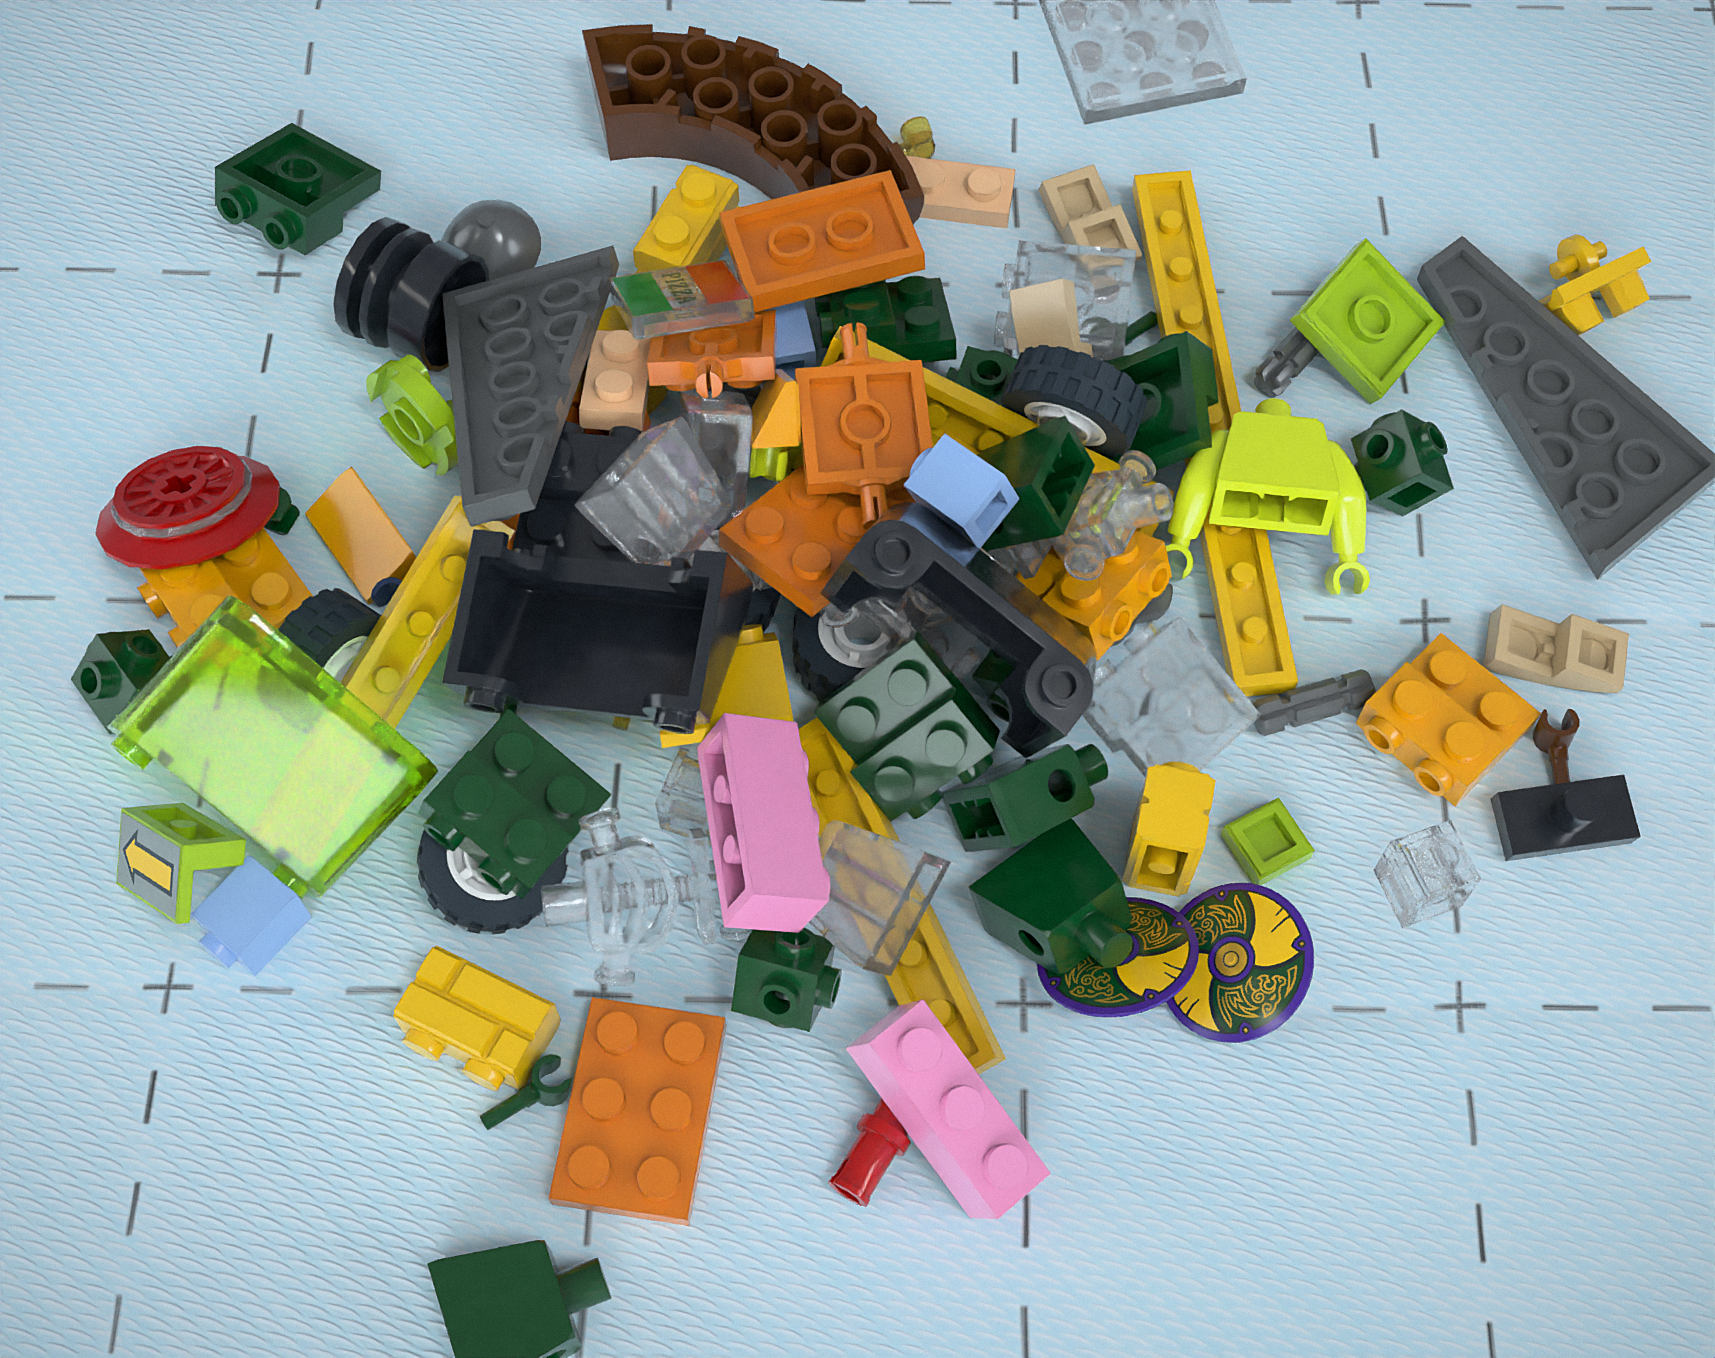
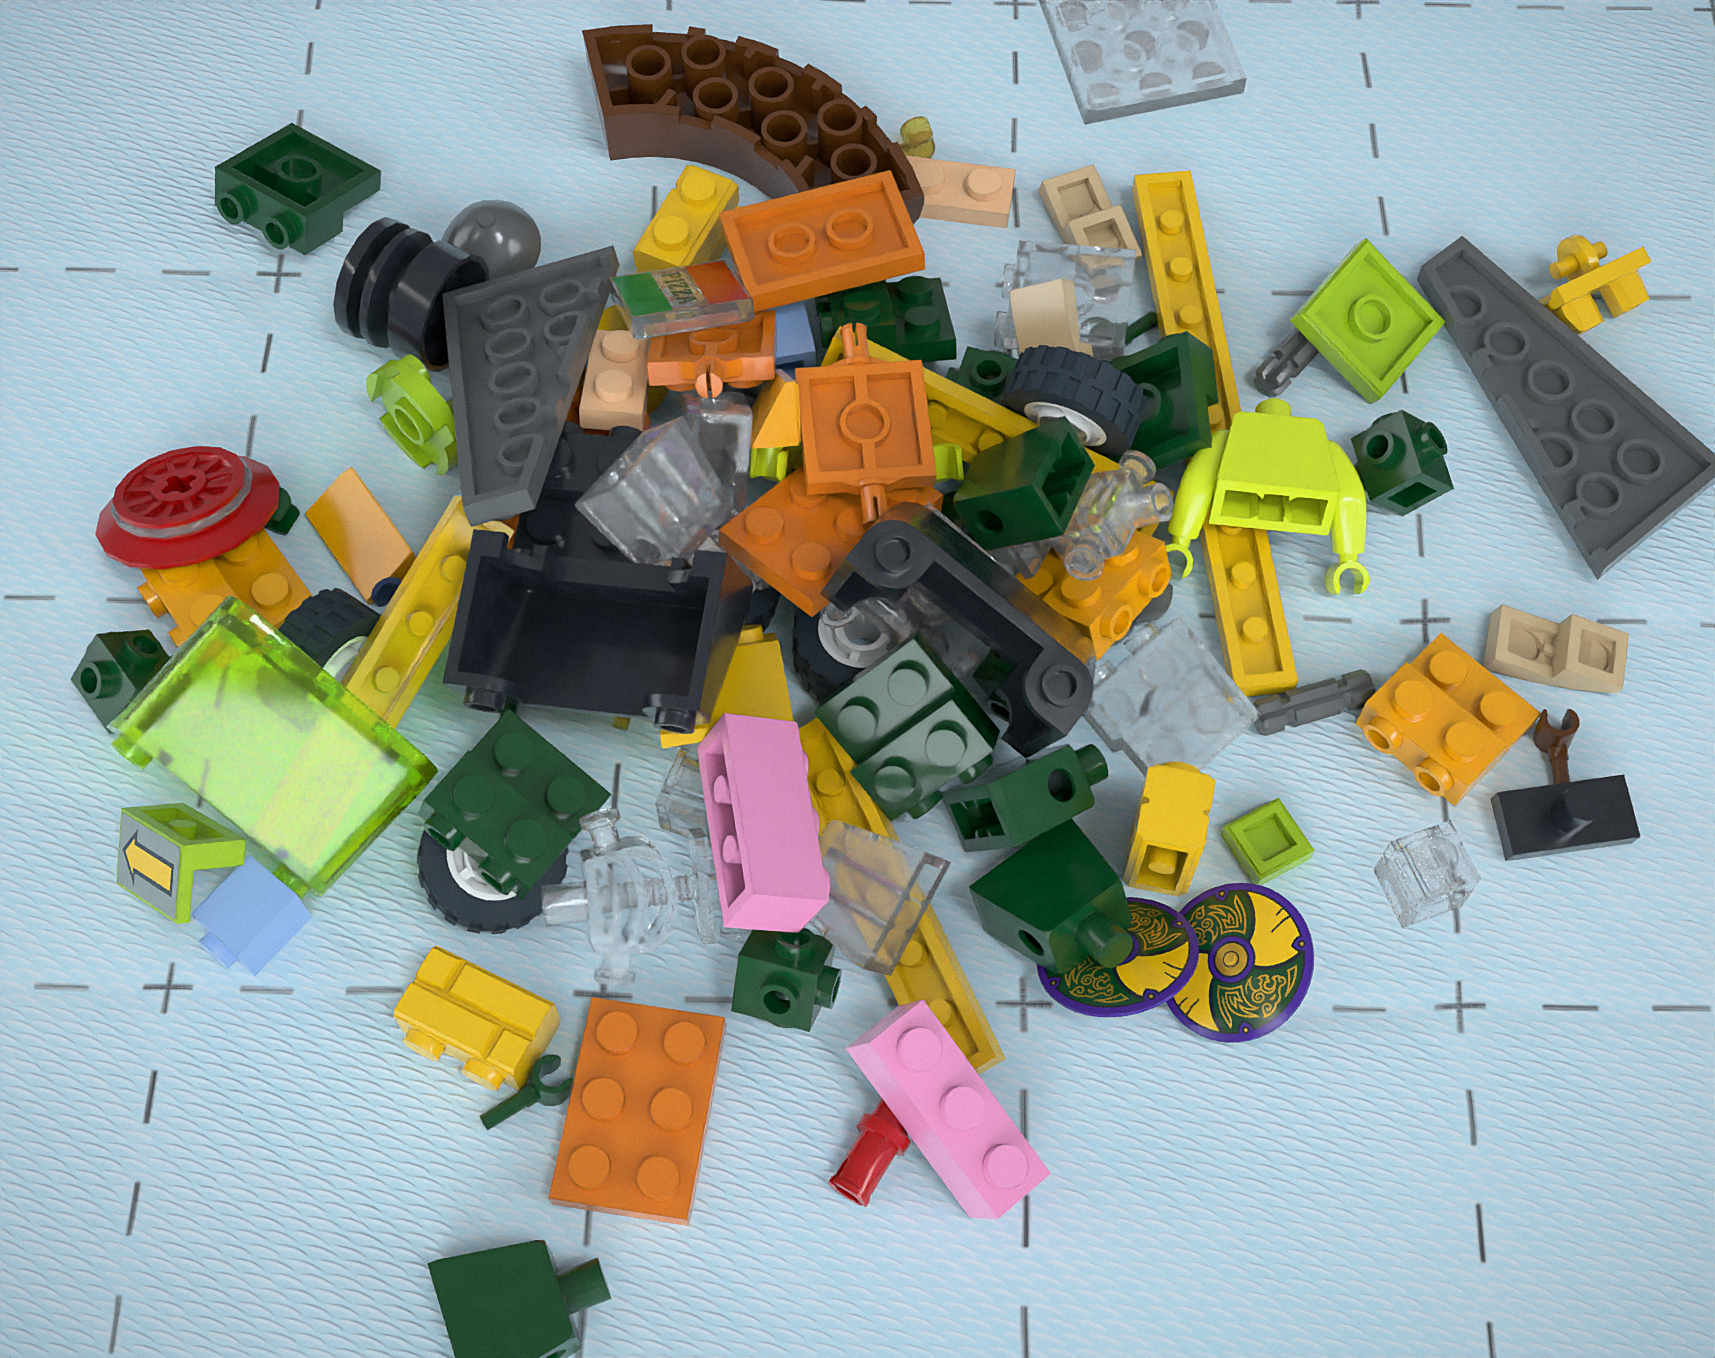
(961, 489): light blue brick -> none

